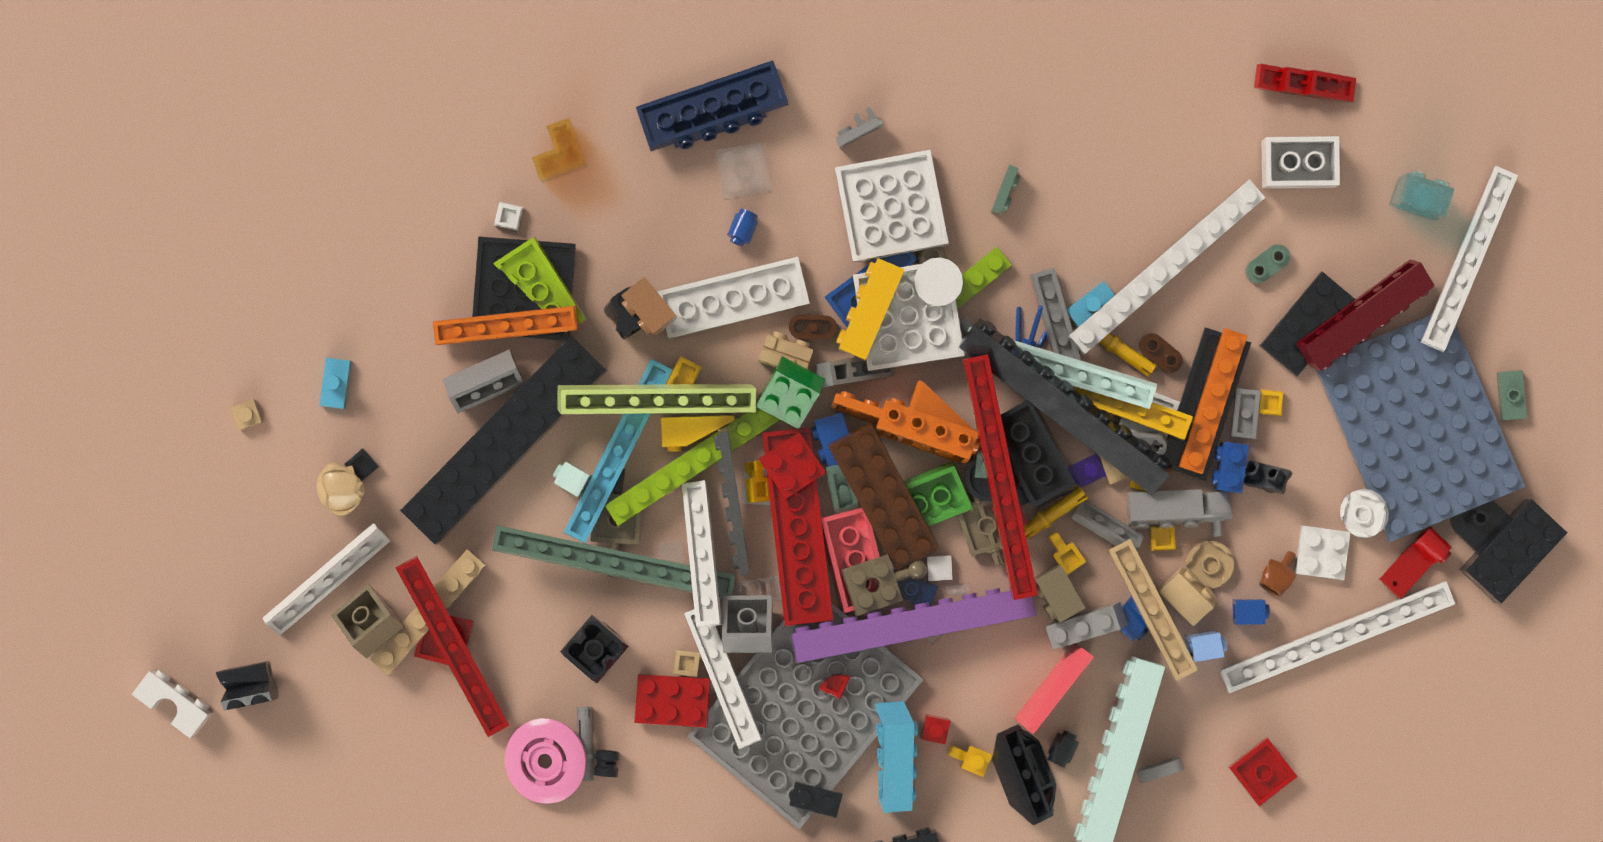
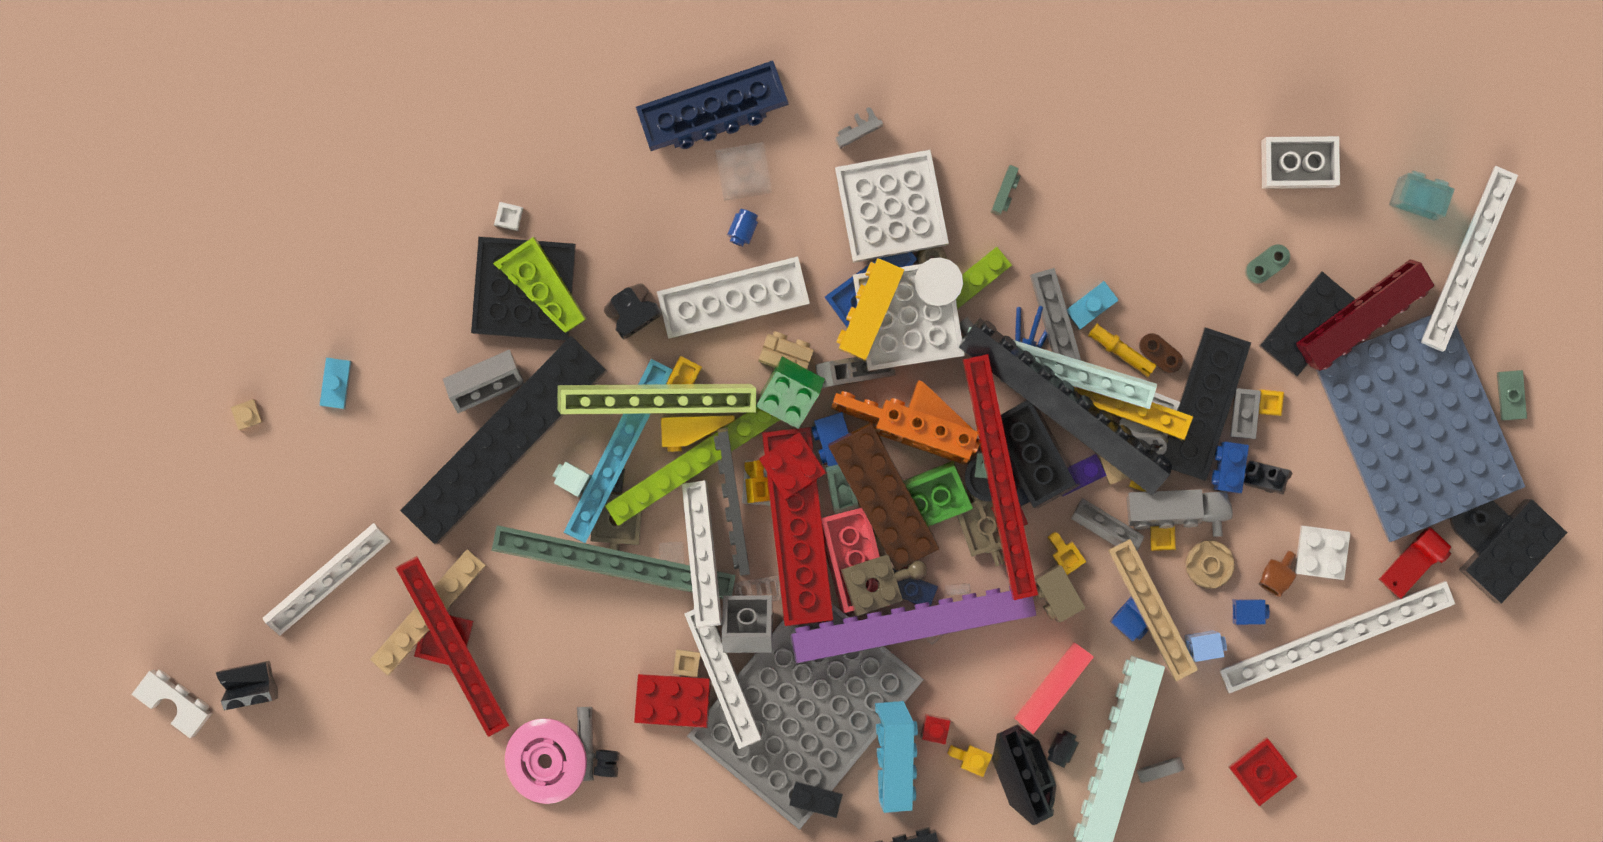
(339, 489): tan helmet -> none
(362, 464): black tile -> none
(367, 621): dark tan brick -> none
(506, 325): orange tile -> none
(565, 156): clear yellow brick -> none
(594, 648): black piece -> none
(649, 306): medium nougat brick -> none
(813, 325): reddish brown plate -> none
(835, 685): red tile -> none
(939, 568): white tile -> none
(1054, 512): yellow pin -> none
(1087, 625): light grey brick -> none
(1166, 267): white plate -> none
(1188, 595): tan brick -> none
(1213, 401): orange plate -> none
(1305, 83): red slope -> none
(1364, 513): white tile -> none

